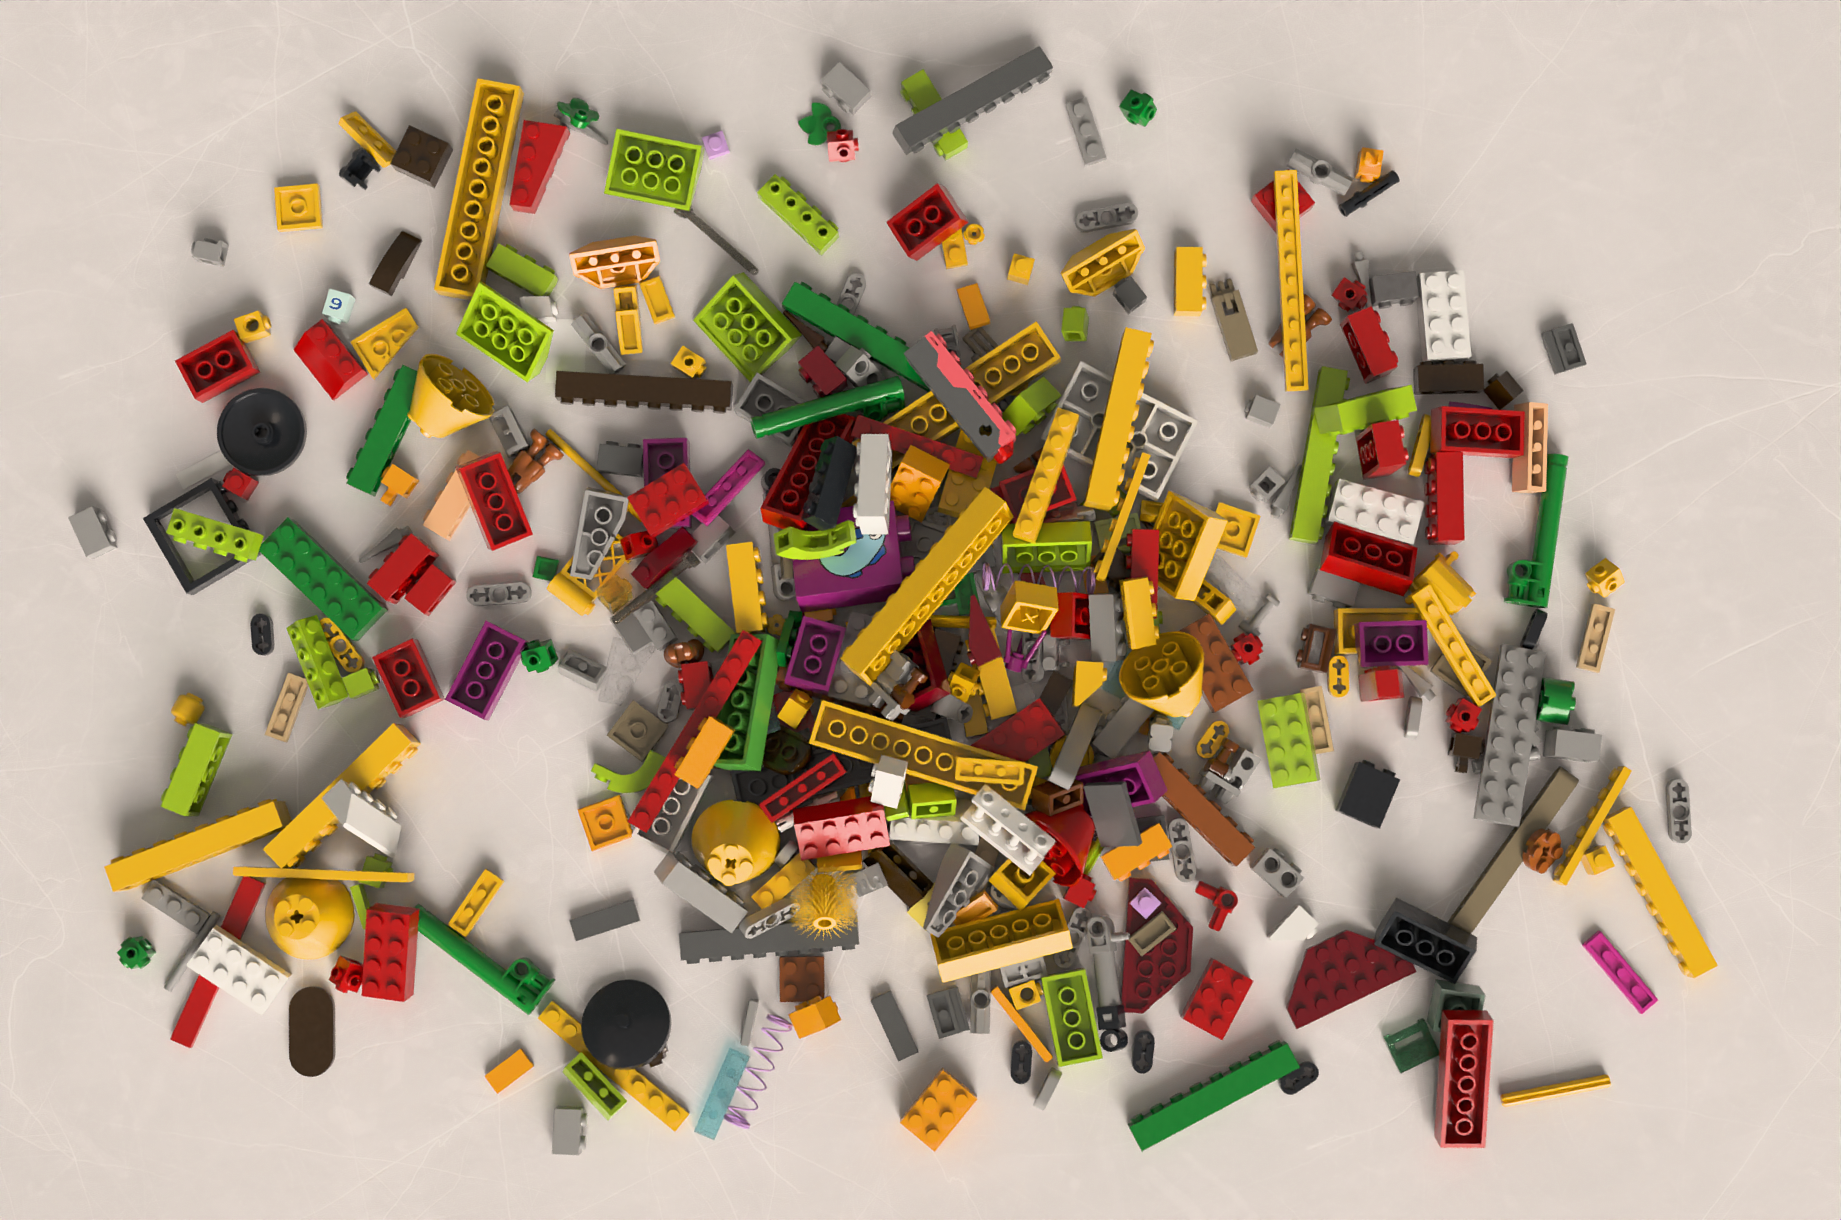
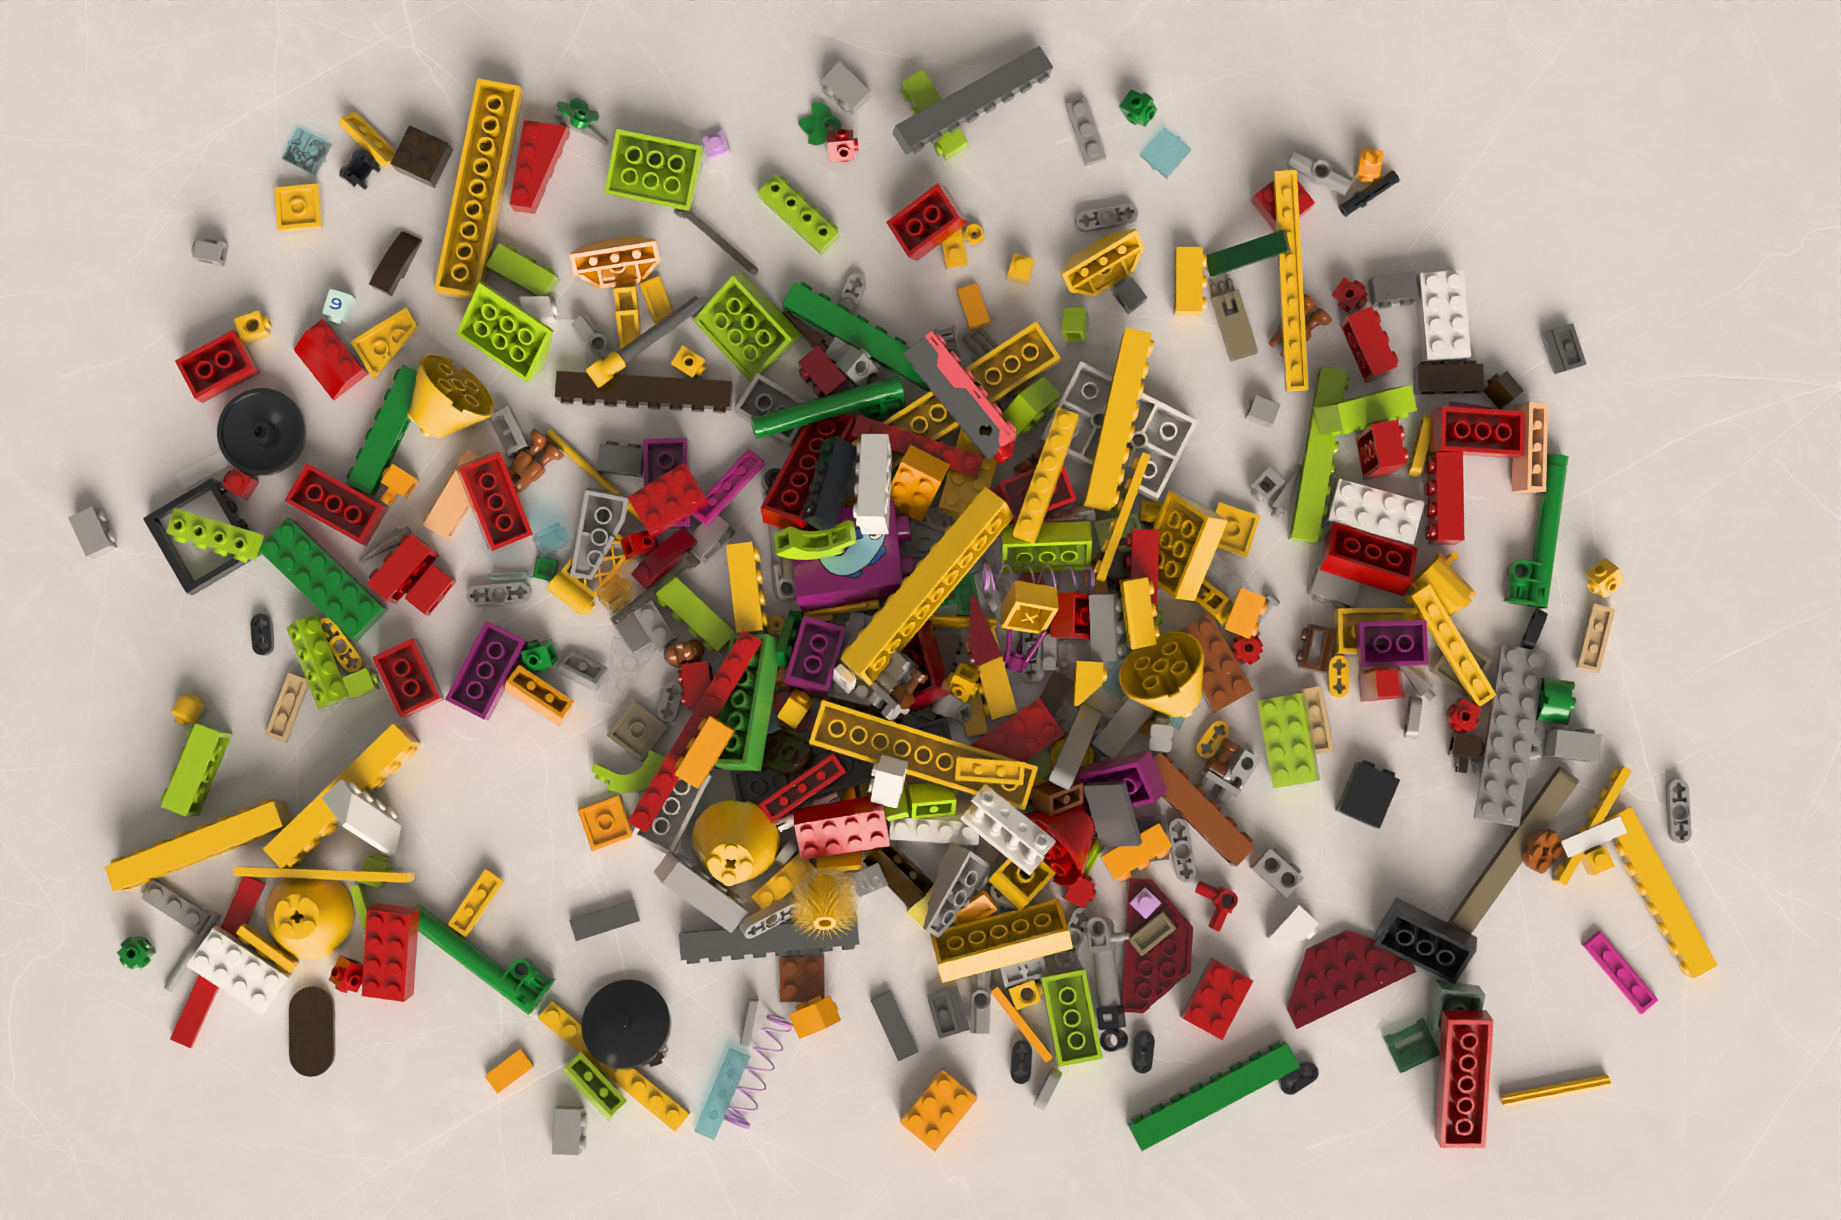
(266, 948): none -> yellow plate
(306, 151): none -> clear light blue piece
(336, 504): none -> red brick
(509, 576): none -> clear light blue piece
(539, 695): none -> light orange brick
(551, 539): none -> clear light blue brick
(603, 370): none -> dark grey piece
(844, 678): none -> white plate
(859, 606): none -> yellow bar
(1165, 152): none -> clear light blue piece
(1245, 613): none -> light orange brick
(1247, 253): none -> dark green tile
(1361, 269): light grey piece -> none
(1594, 837): none -> white sticker

